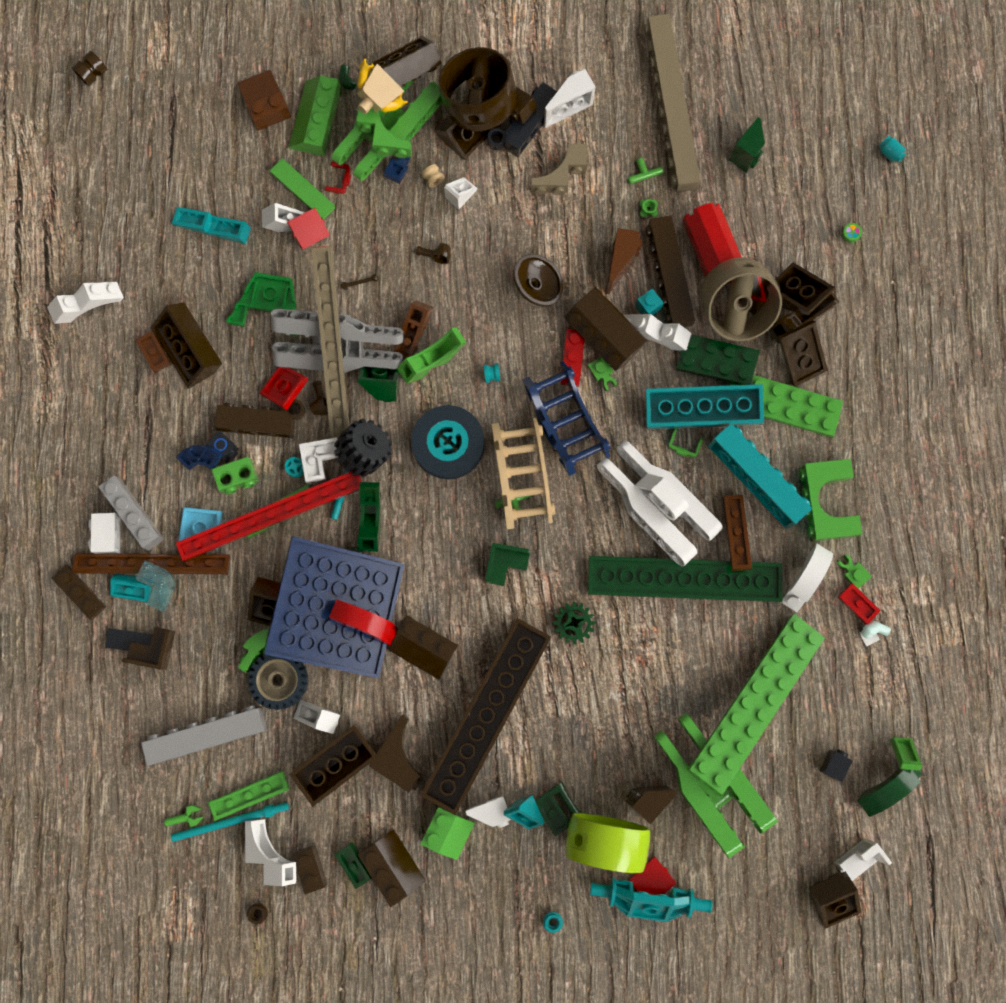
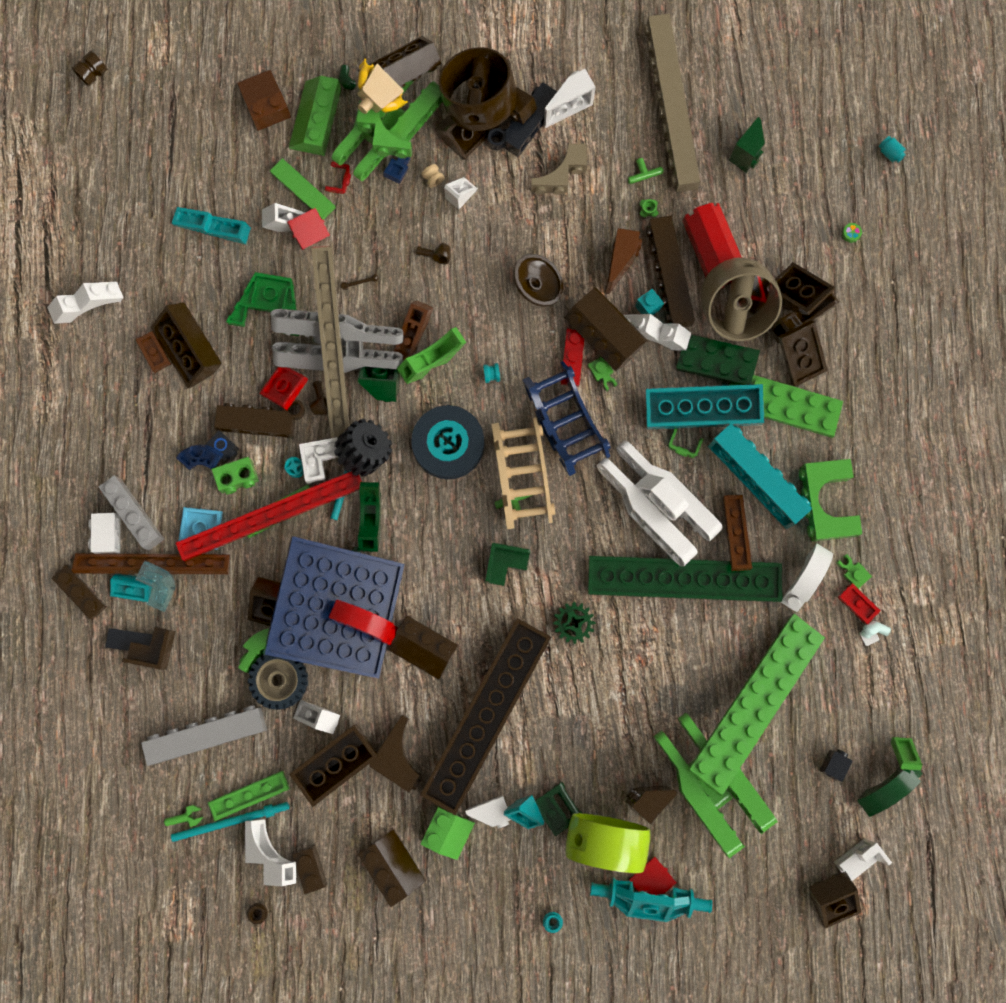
(353, 865): dark green plate -> none

